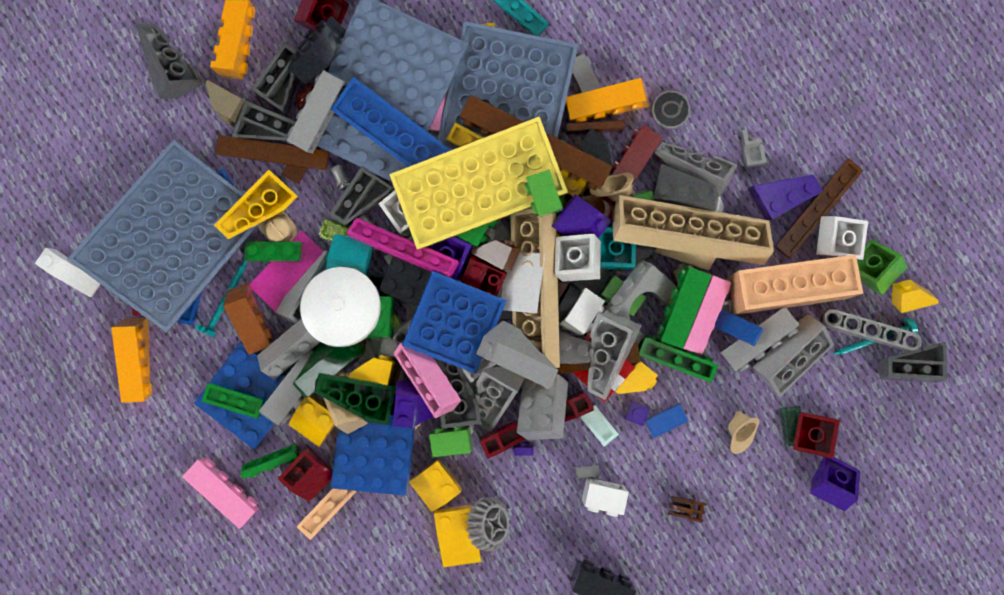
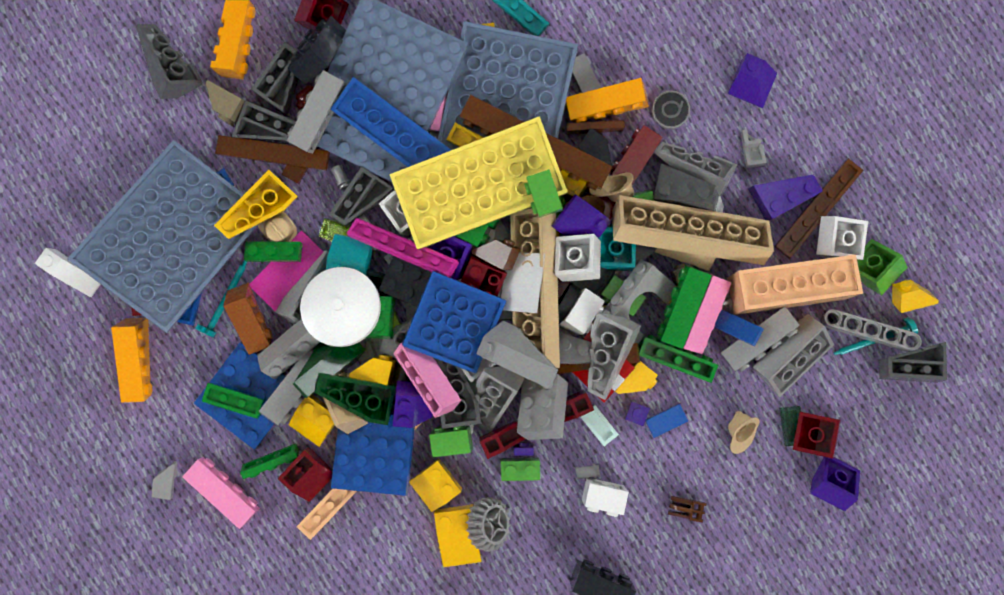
(164, 482): none -> light grey slope
(520, 469): none -> bright green brick
(753, 80): none -> dark purple slope

